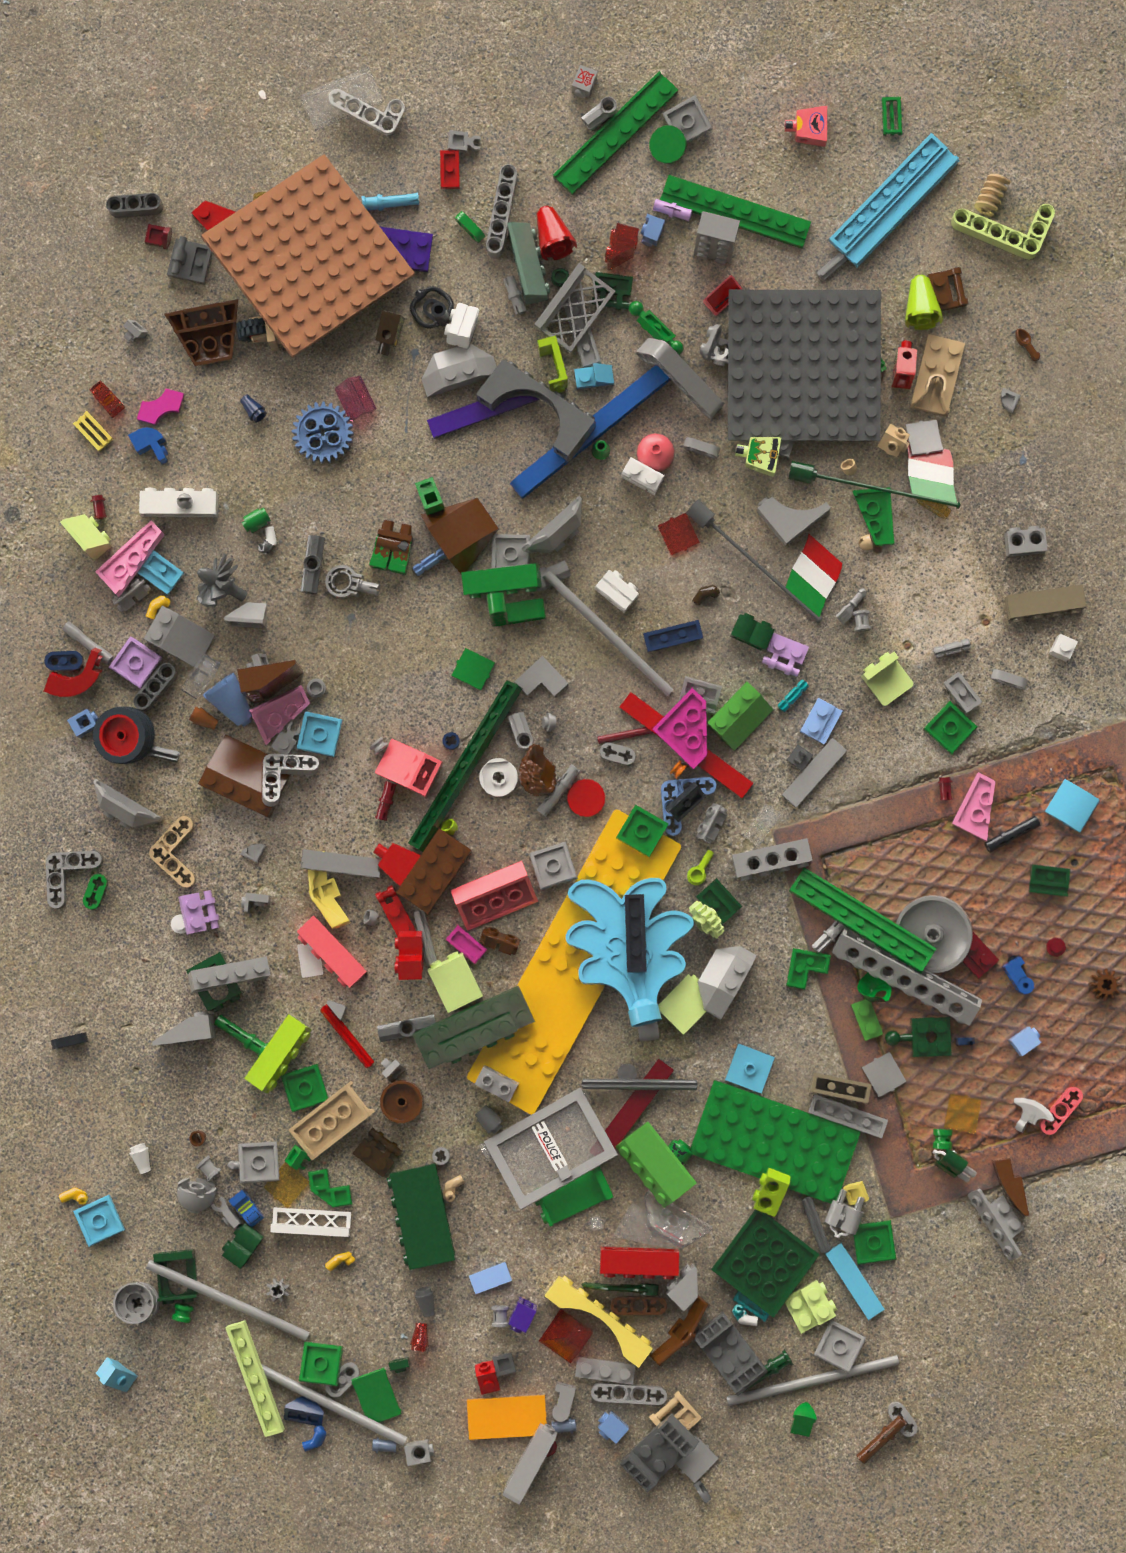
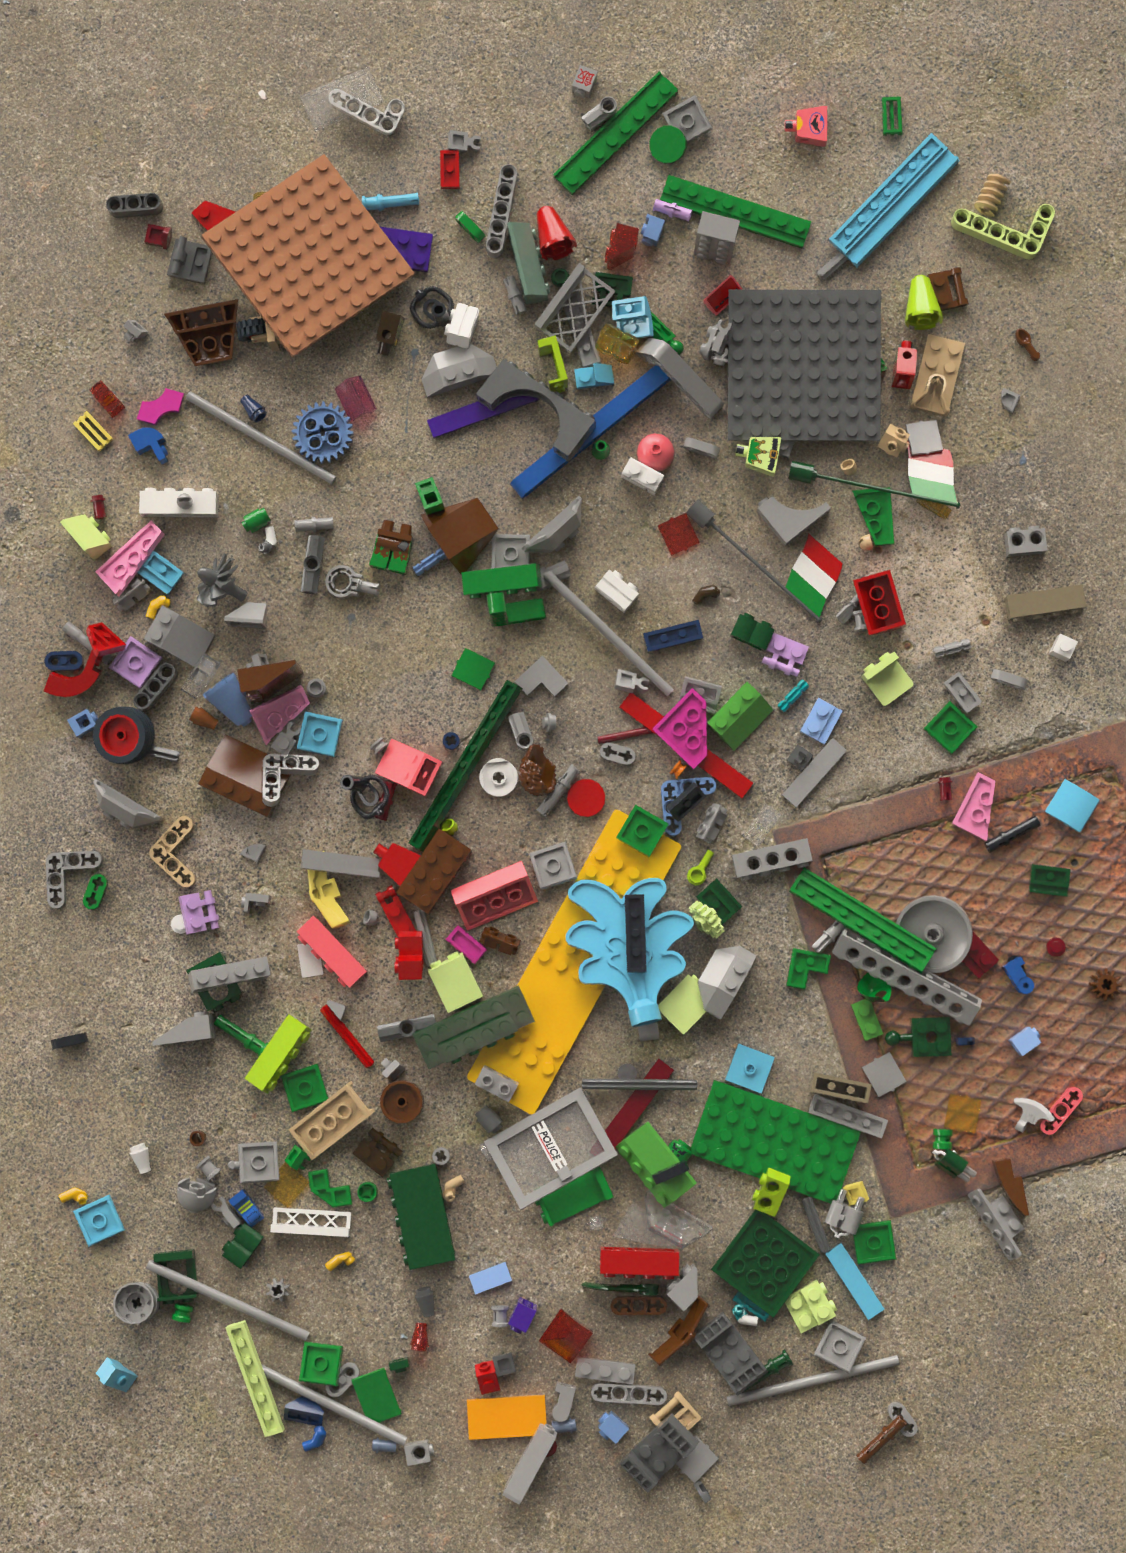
(104, 640): none -> red wing
(260, 437): none -> light grey piece
(314, 524): none -> light grey pin
(358, 784): none -> black piece
(367, 1191): none -> green wheel
(567, 1296): light yellow arch -> none
(617, 344): none -> clear yellow brick
(628, 682): none -> light grey plate
(633, 316): none -> medium azure slope
(670, 1172): none -> black beam
(718, 342): none -> light grey plate
(803, 1420): green tile -> none
(879, 603): none -> red slope

